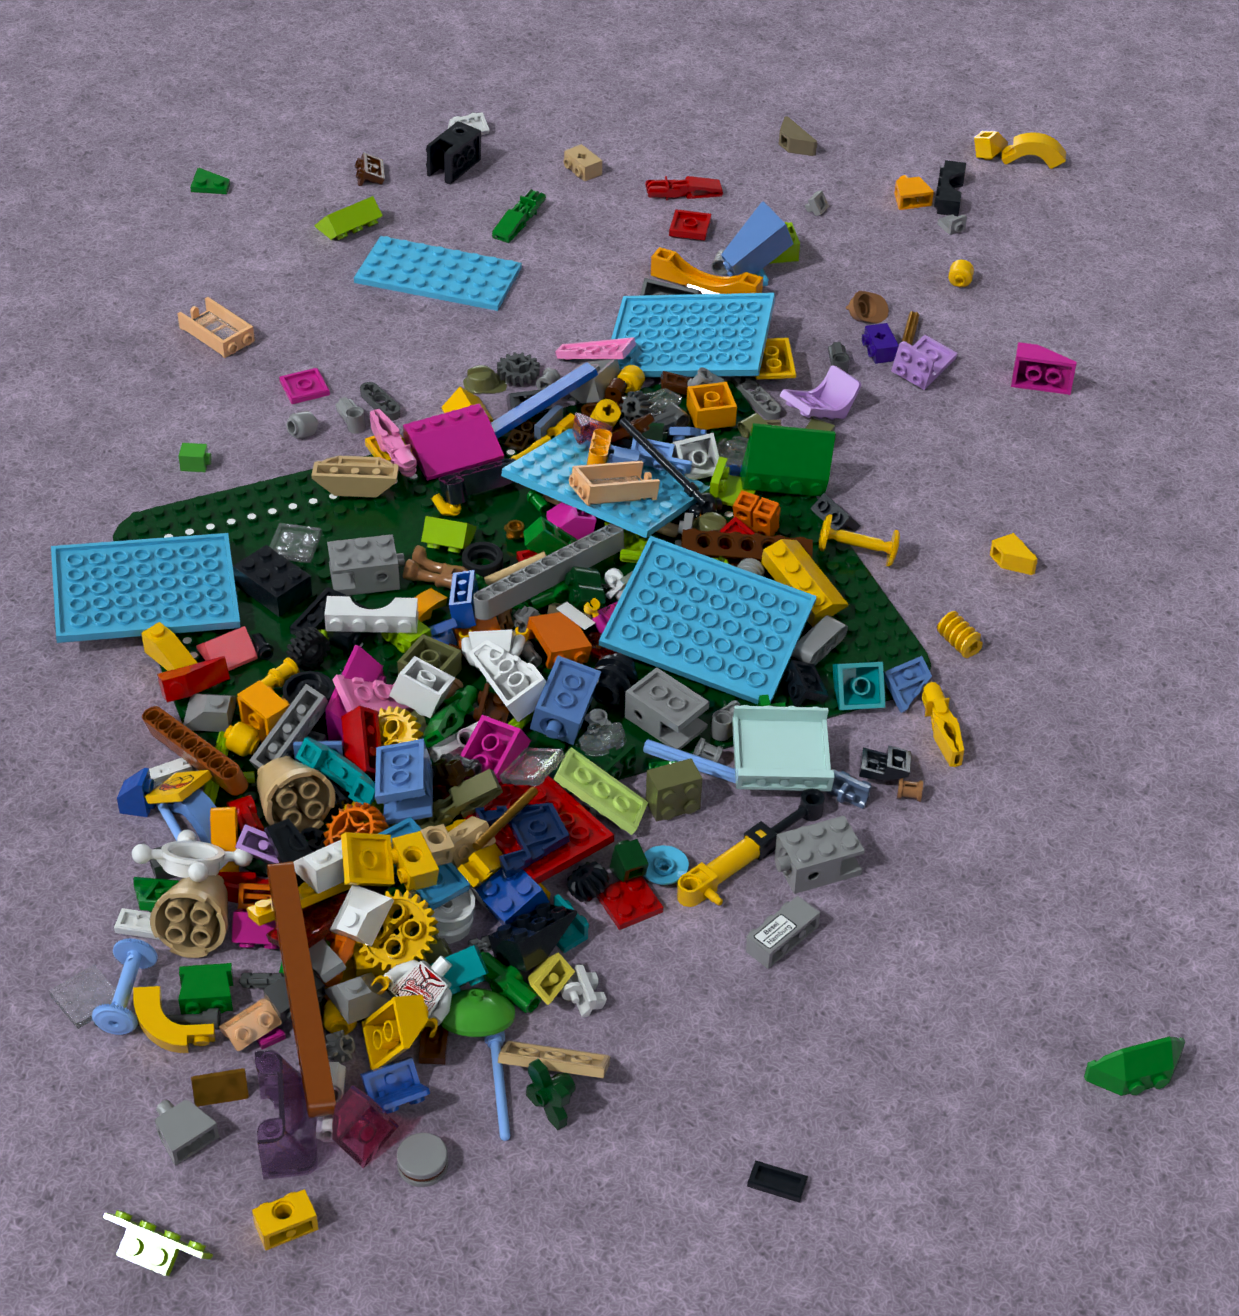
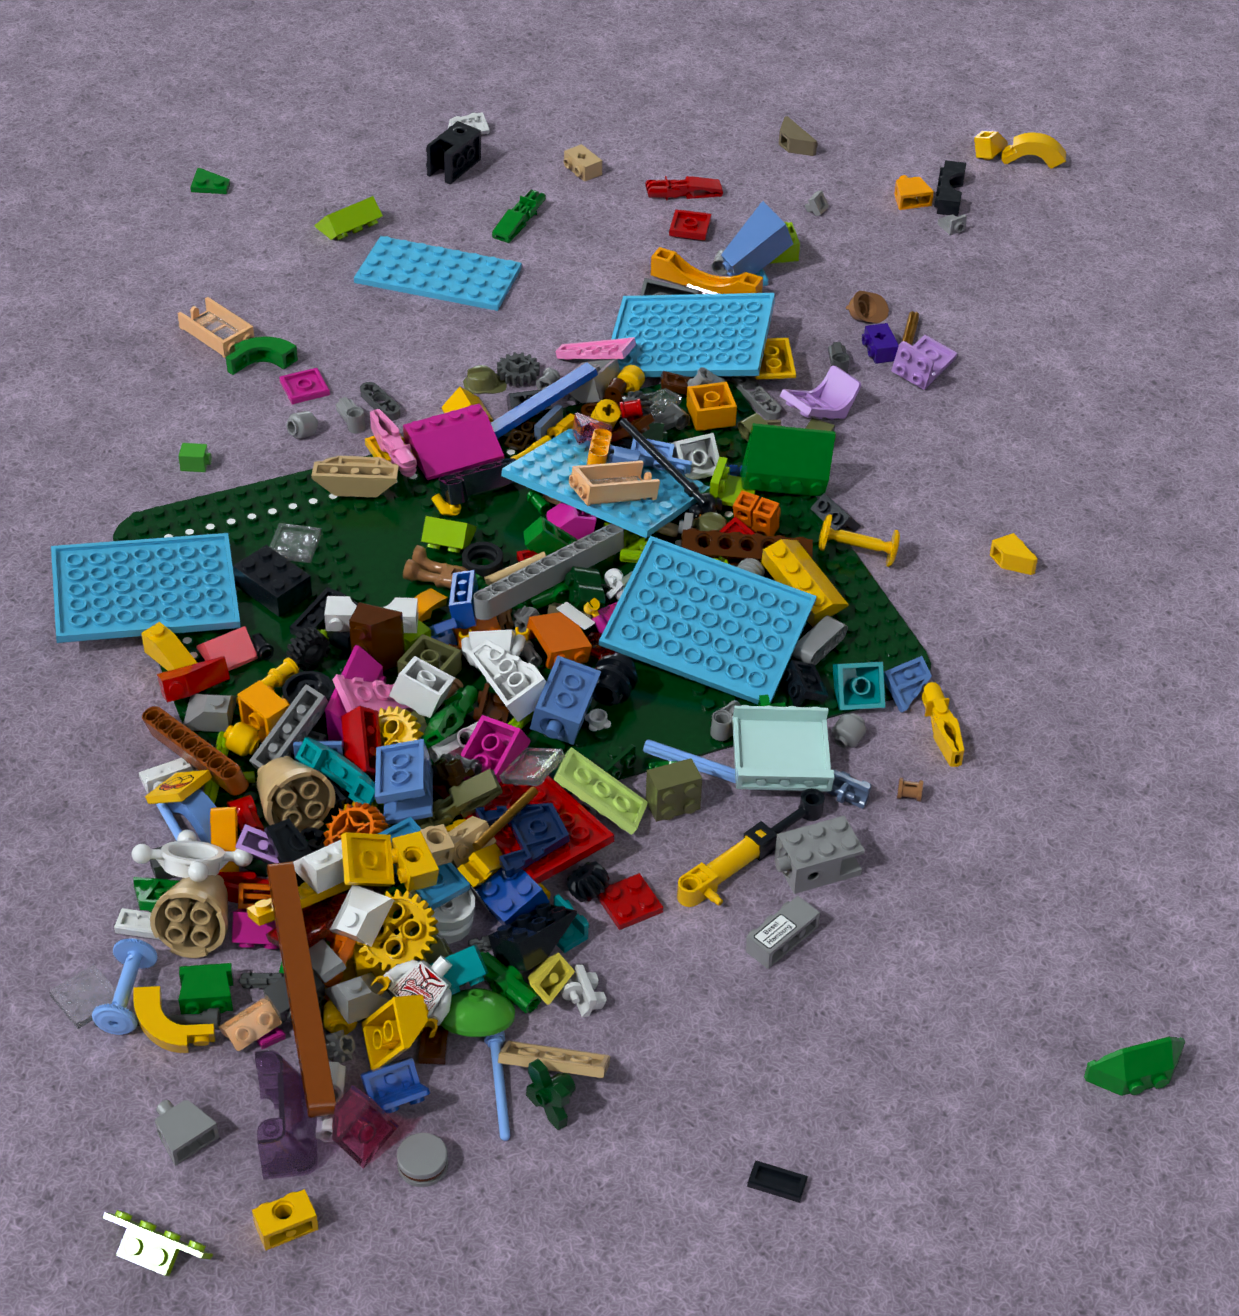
(132, 794): blue slope -> none
(219, 1087): pearl gold slope -> none
(261, 350): none -> green arch
(364, 565): light grey torso -> none
(369, 168): reddish brown bracket -> none
(378, 633): none -> reddish brown slope
(514, 529): pearl gold plate -> none
(602, 738): clear plate -> none
(628, 860): dark green slope -> none
(631, 410): none -> red piece
(665, 858): medium azure dish -> none
(666, 709): light grey torso -> none
(682, 433): medium blue wing -> none
(707, 750): light grey bush -> none
(730, 448): clear plate -> none
(849, 730): none -> light grey head
(885, 766): black slope -> none
(960, 634): yellow piece -> none
(961, 273): yellow head -> none
(1042, 370): dark pink slope -> none

